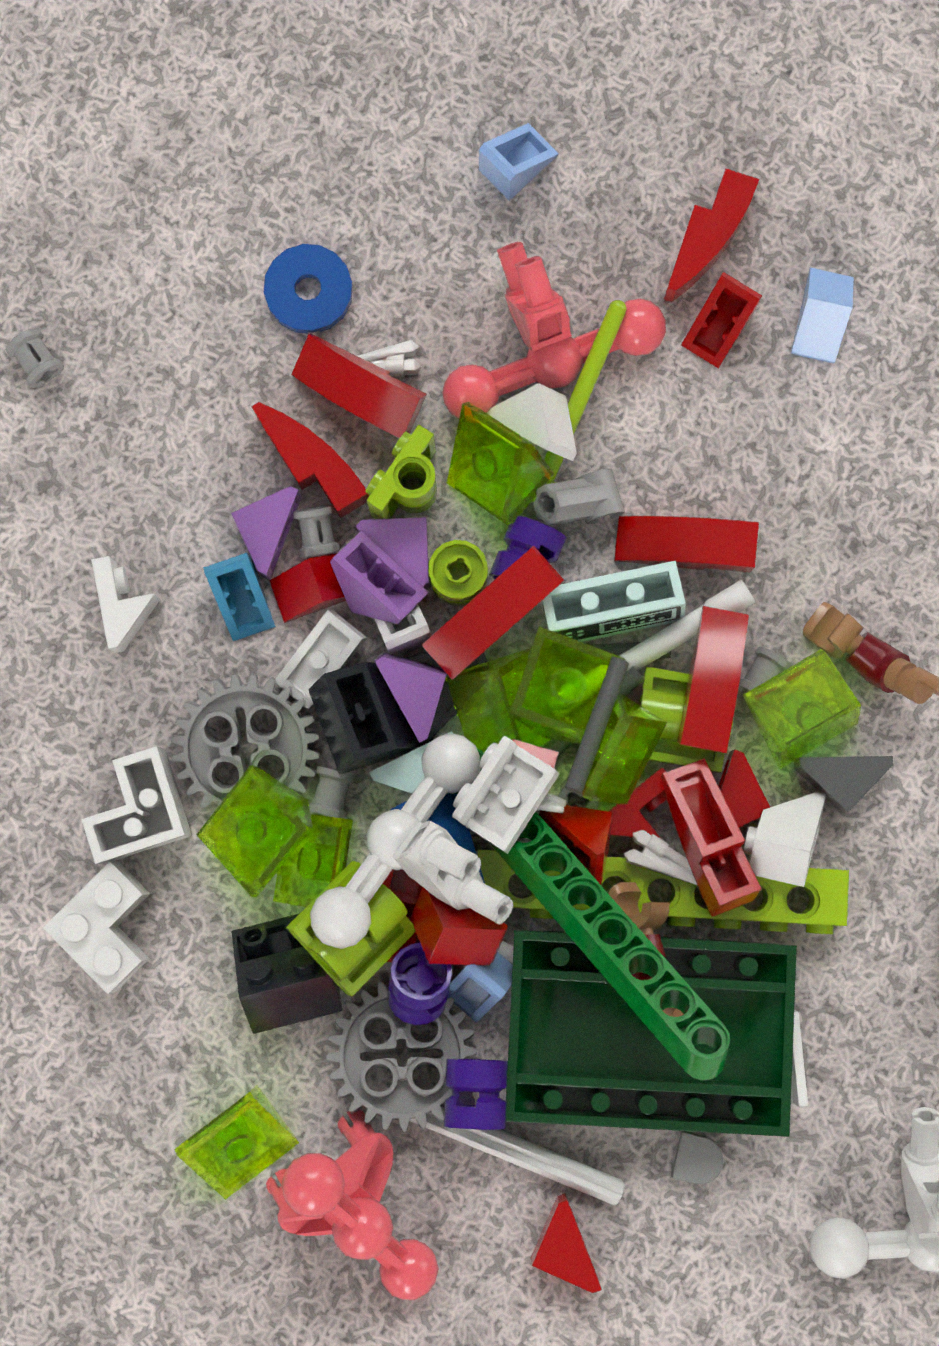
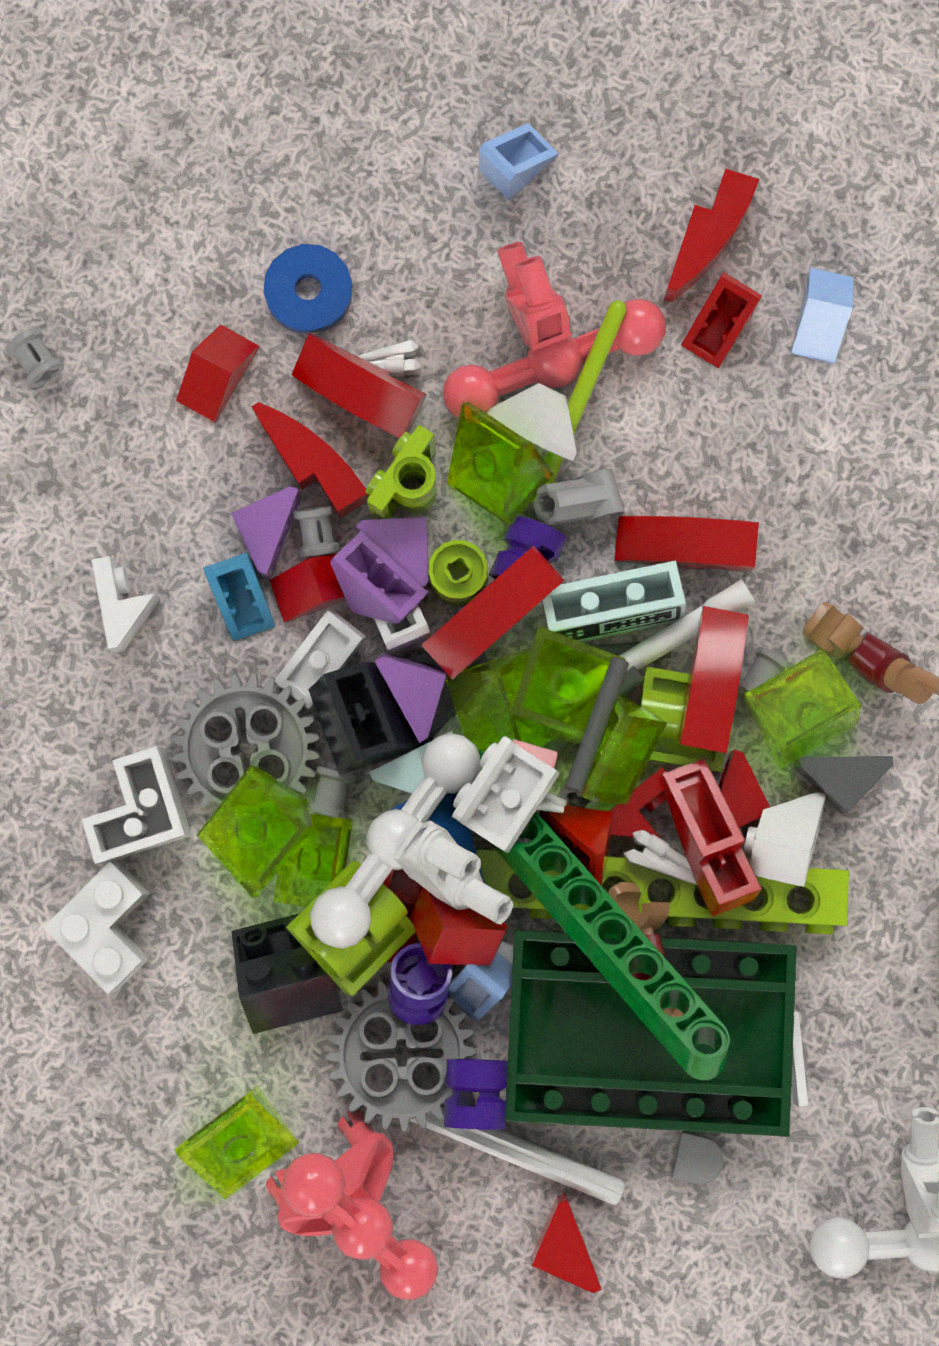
(215, 372): none -> red slope

